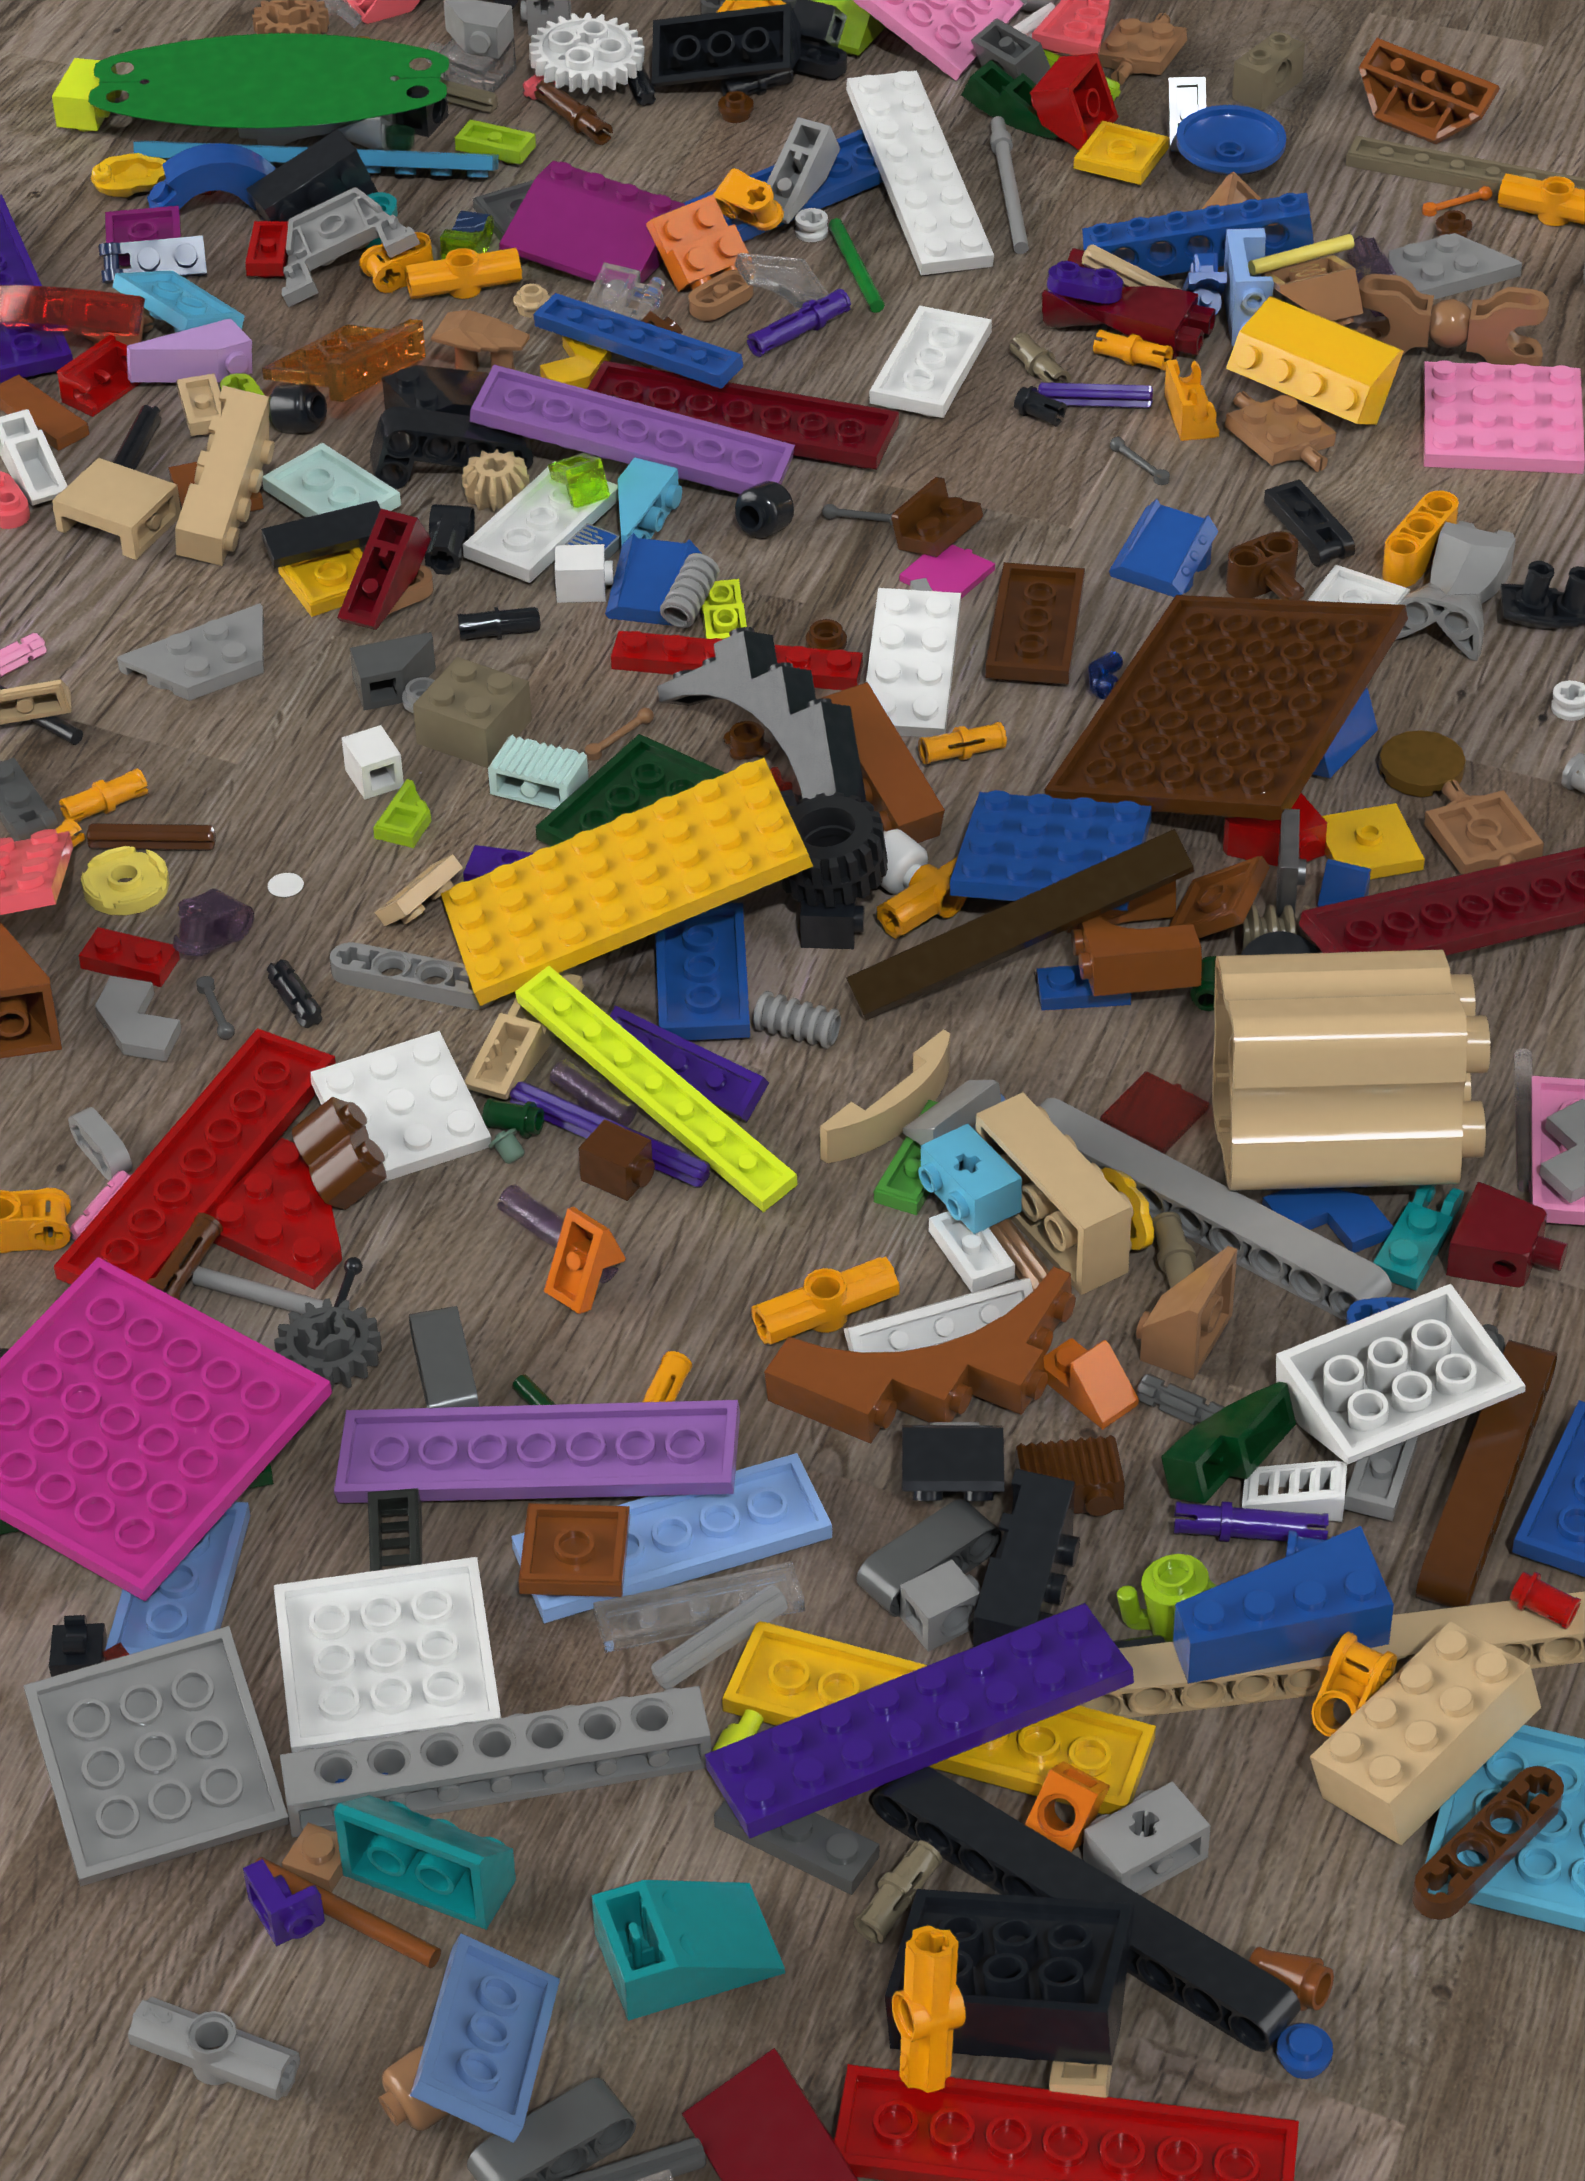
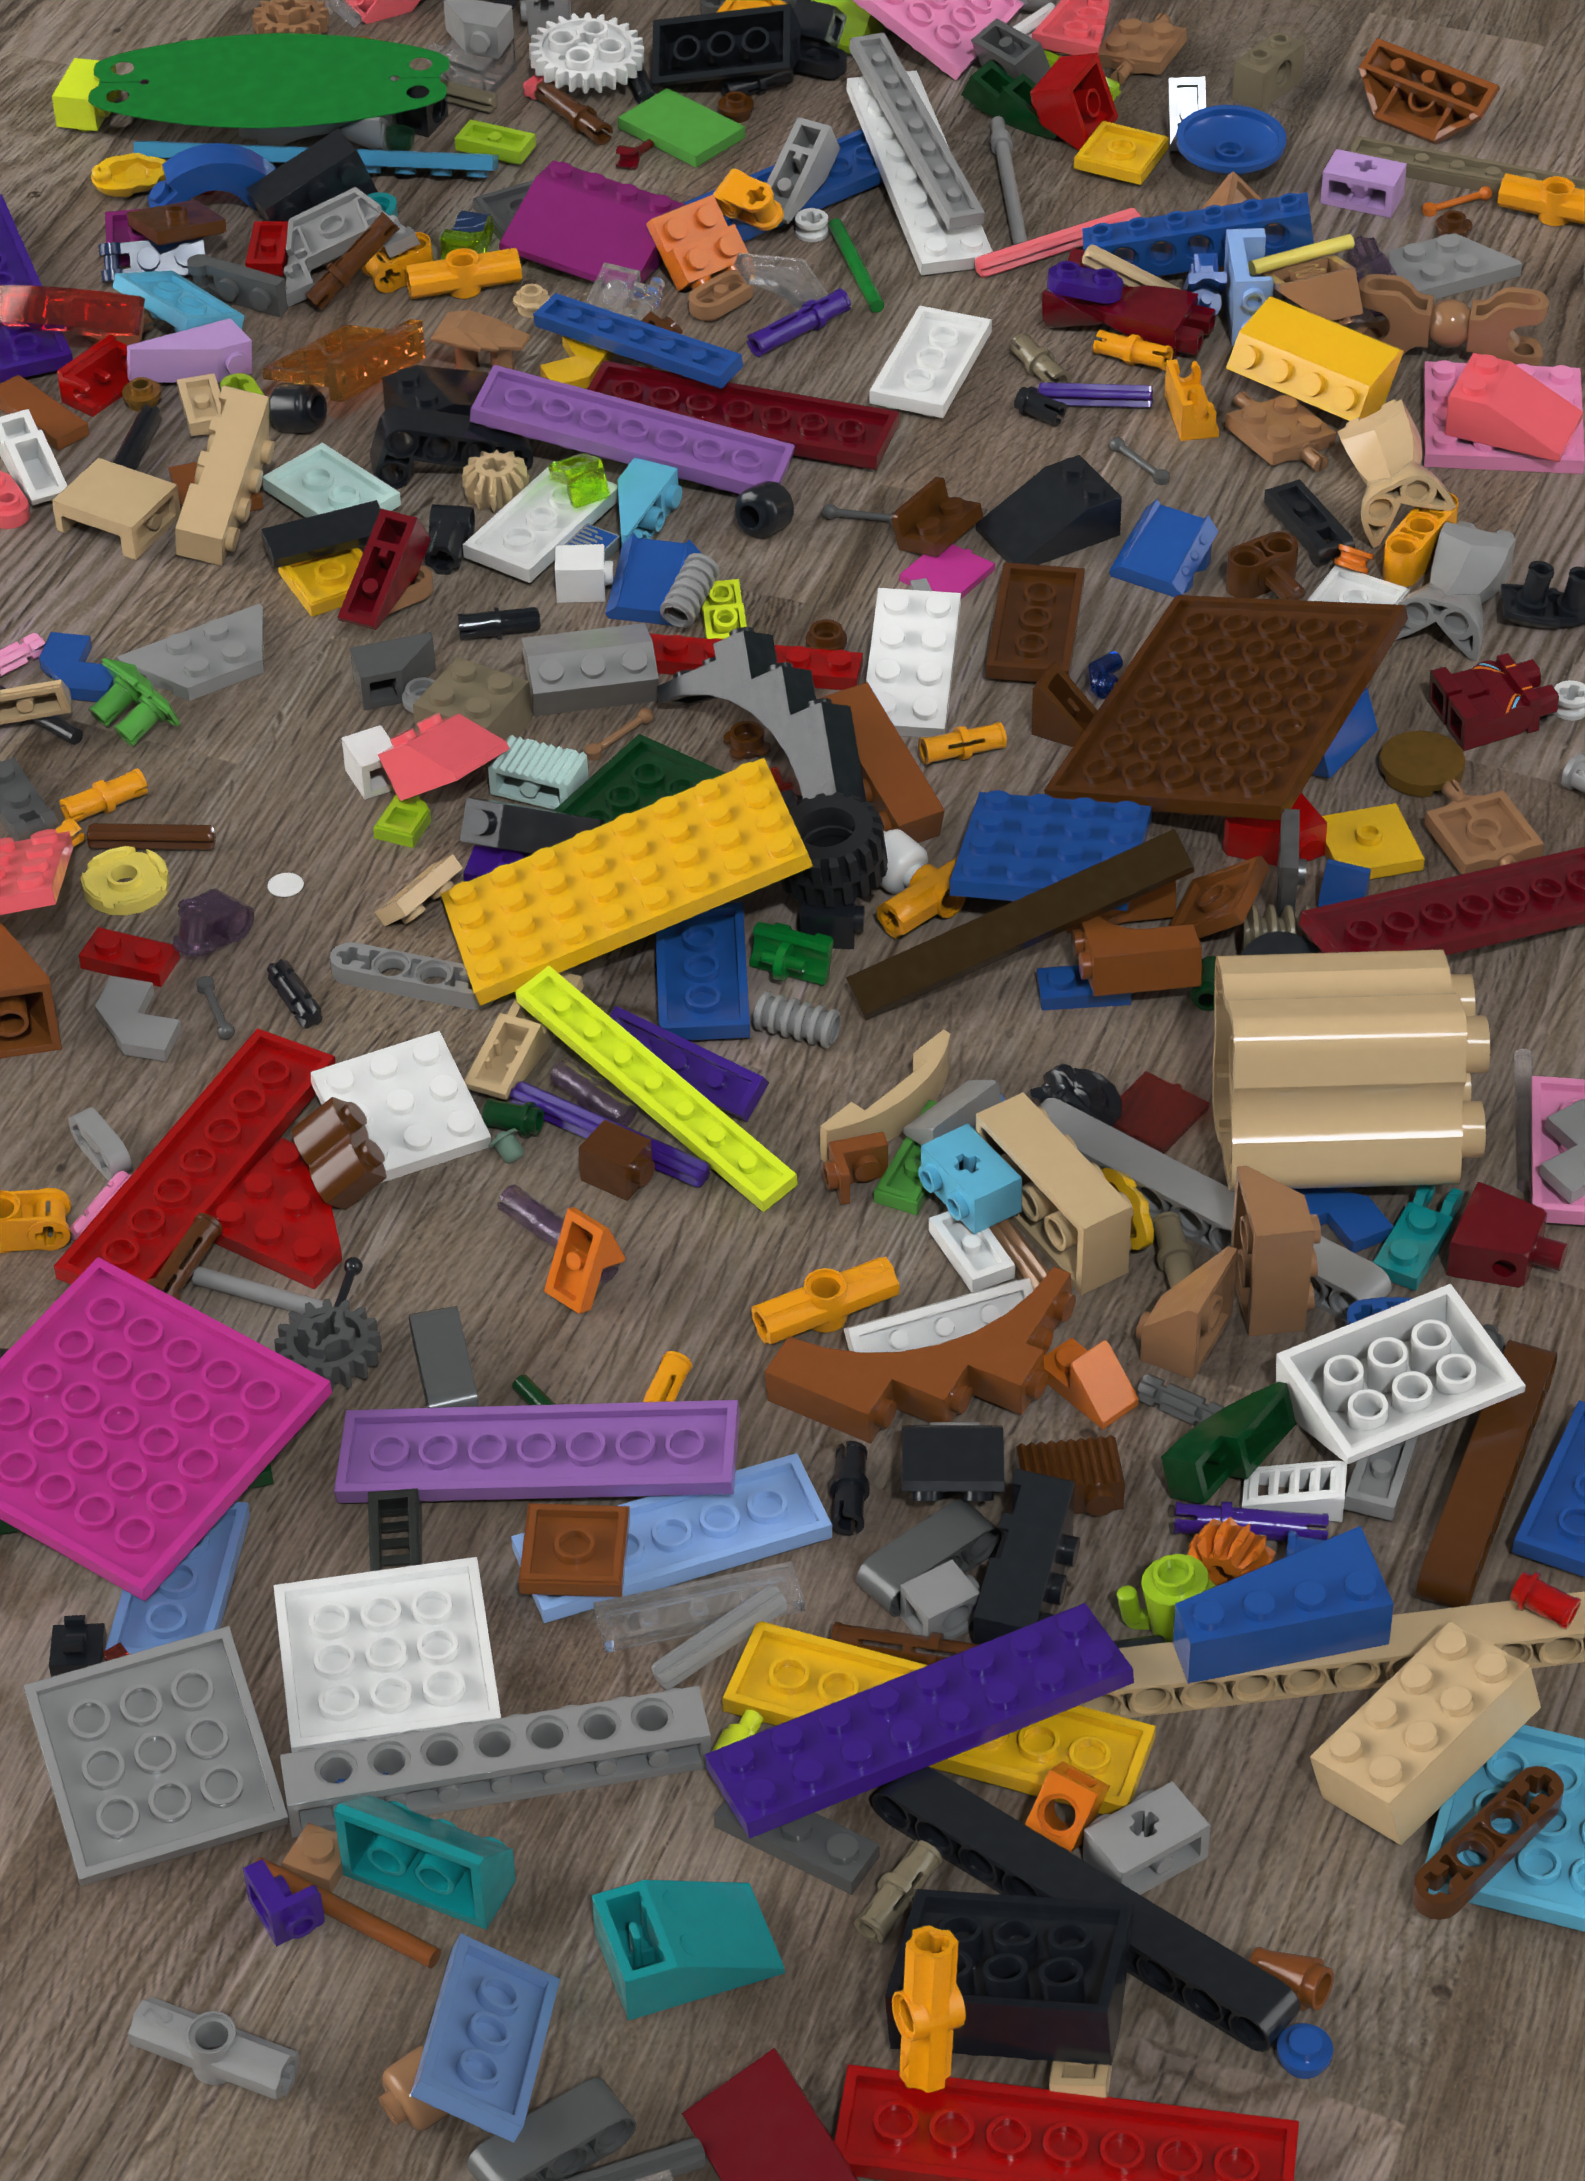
(65, 659): none -> blue tile
(130, 688): none -> bright green connector
(141, 392): none -> pearl gold plate
(177, 222): none -> reddish brown plate
(239, 284): none -> dark grey plate
(351, 261): none -> reddish brown pin
(438, 754): none -> coral slope
(519, 826): none -> black slope
(590, 669): none -> light grey slope
(630, 156): none -> dark red hand
(681, 127): none -> bright green tile
(791, 953): none -> green hips
(849, 1488): none -> black pin
(855, 1161): none -> dark orange bracket
(857, 1634): none -> reddish brown pin
(917, 131): none -> light grey plate
(1043, 246): none -> coral axle
(1054, 514): none -> black slope
(1059, 707): none -> reddish brown slope
(1083, 1090): none -> black hat
(1230, 1550): none -> orange gear
(1273, 1254): none -> medium nougat slope
(1353, 558): none -> orange bush
(1353, 1676): light orange piece -> none
(1363, 183): none -> lavender brick
(1388, 459): none -> tan hips
(1491, 700): none -> dark red hips
(1510, 410): none -> coral slope

